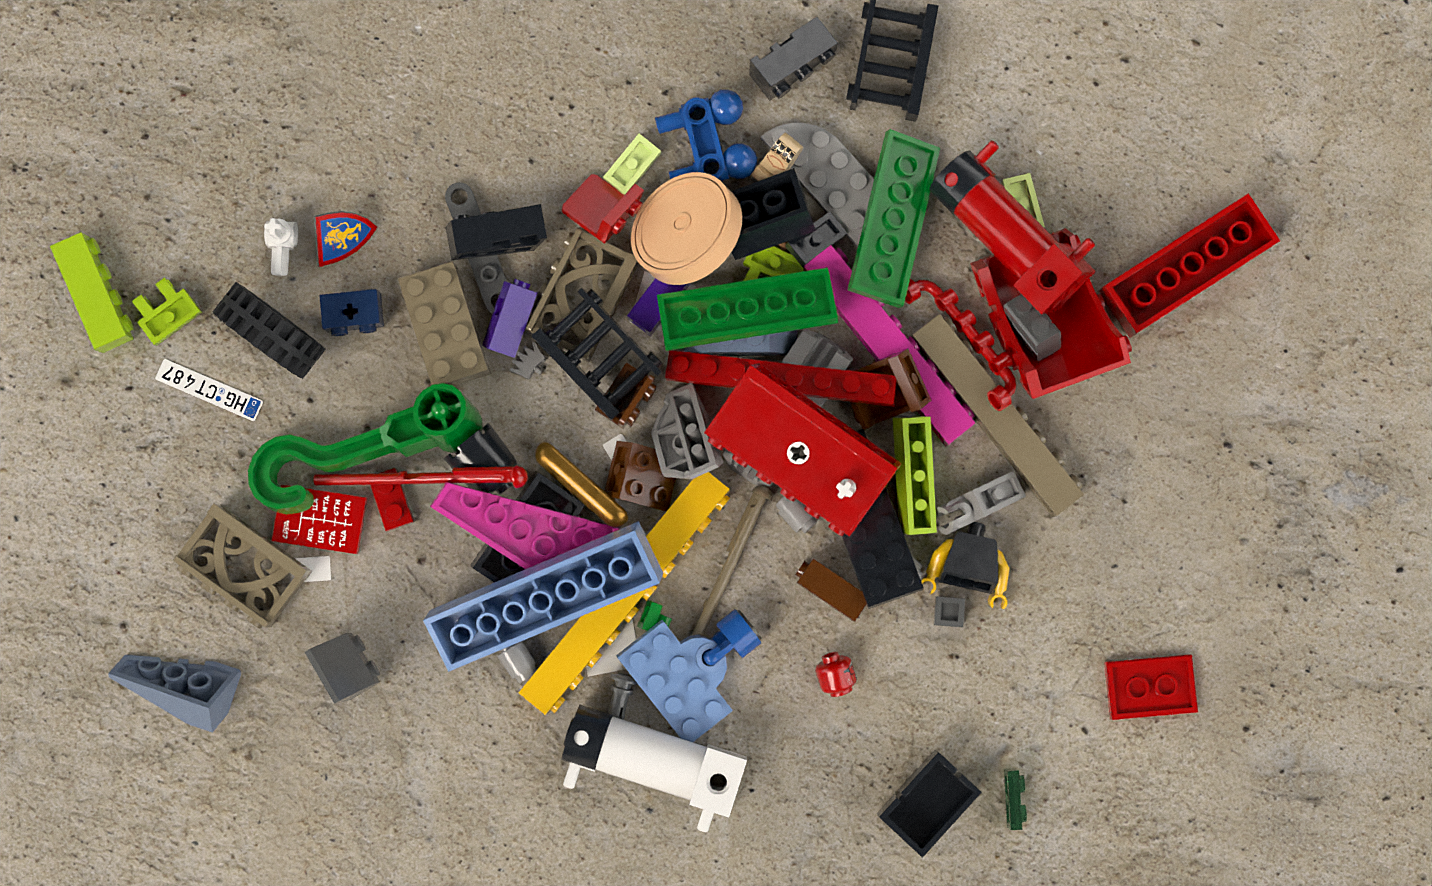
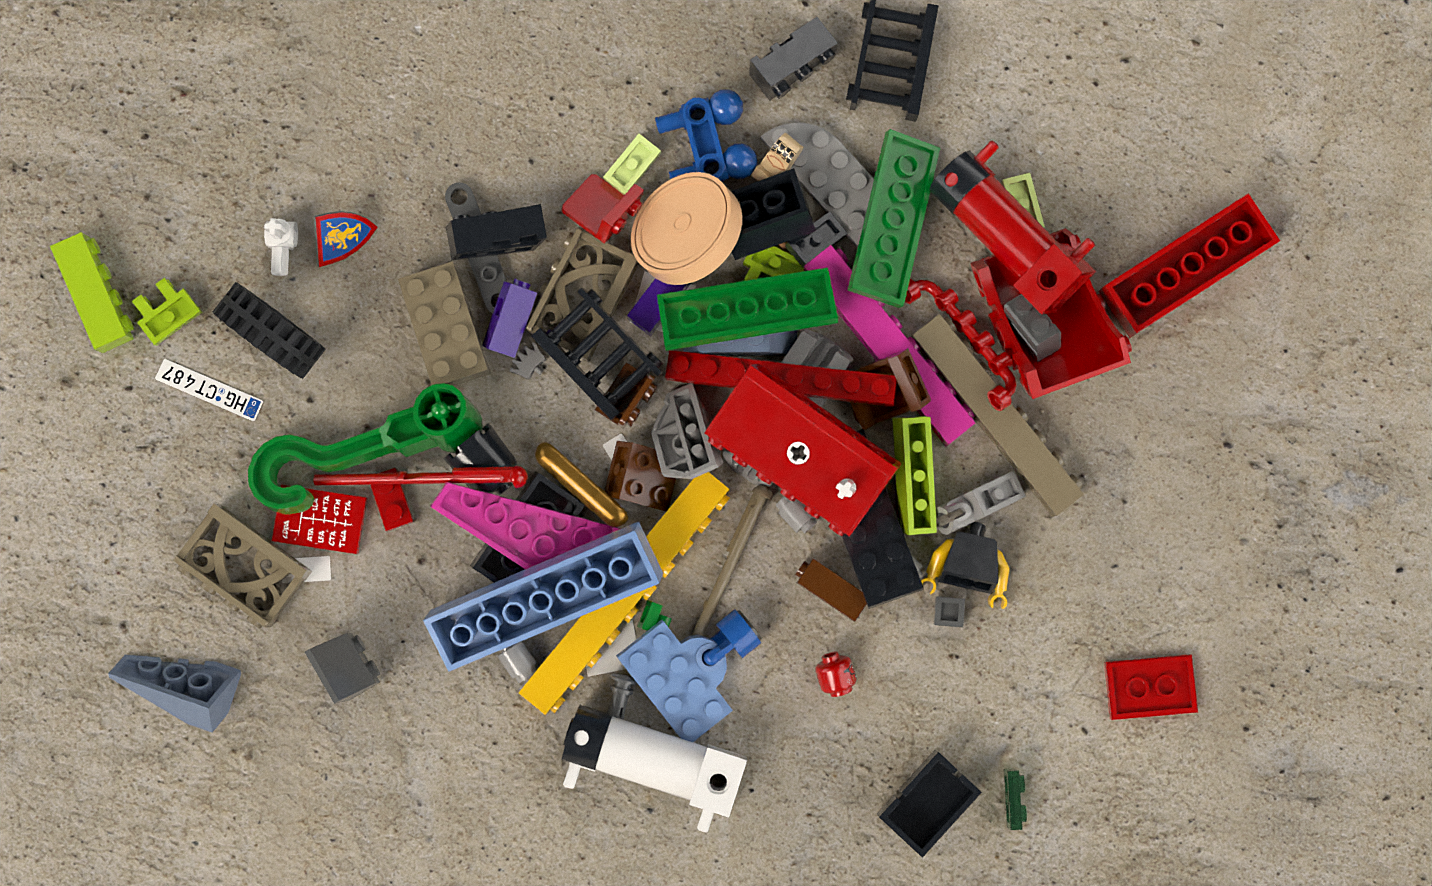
(336, 306): dark blue brick -> none

